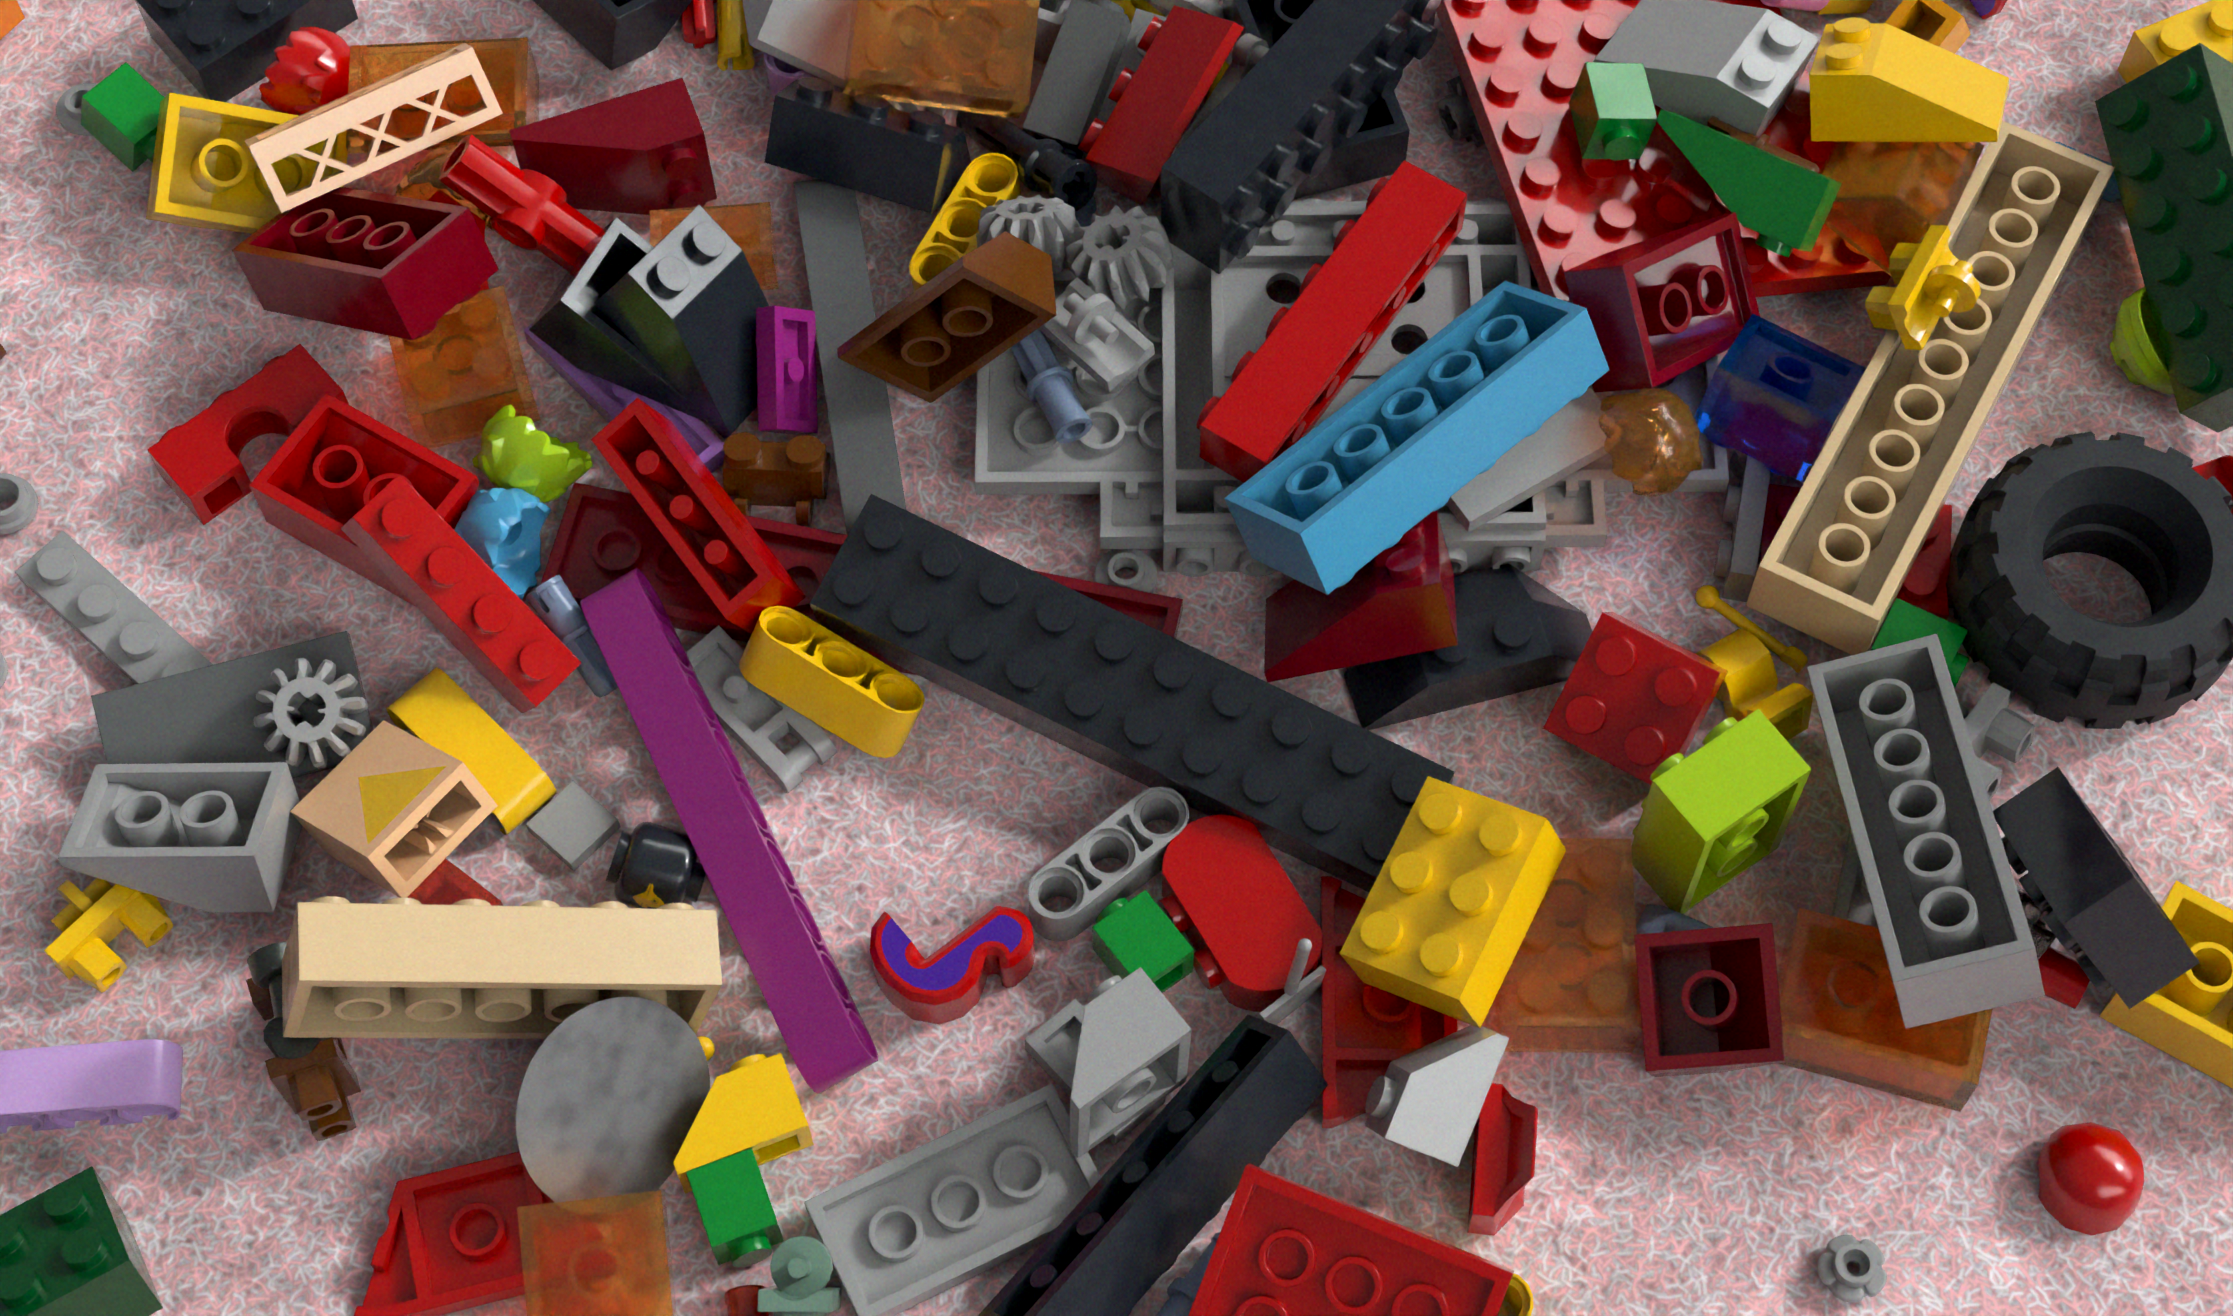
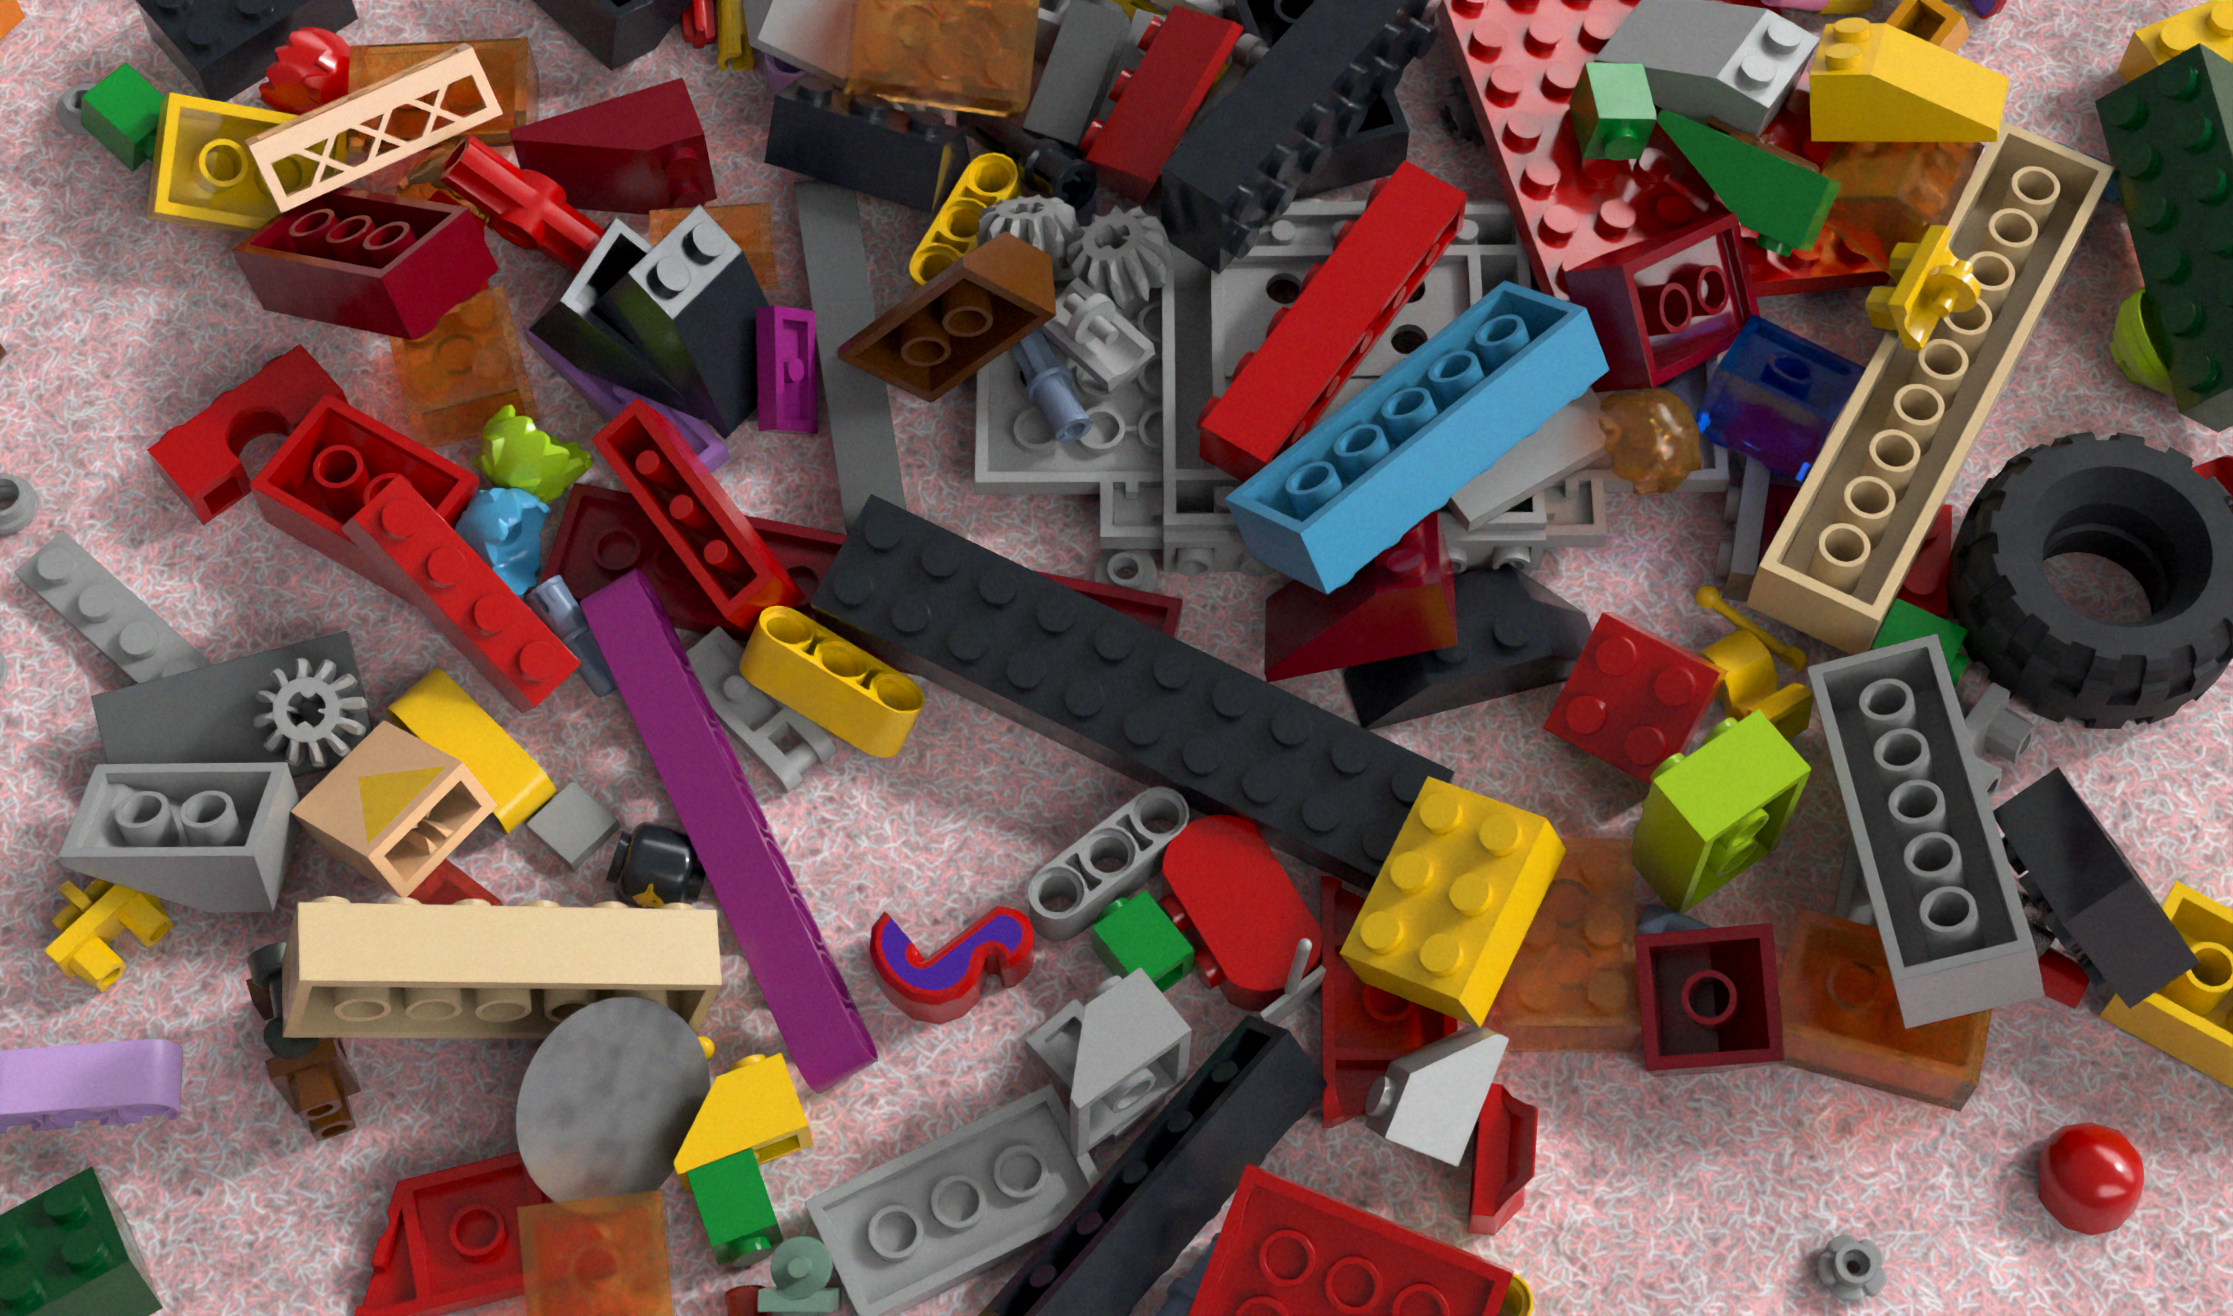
(776, 473): reddish brown piece -> none

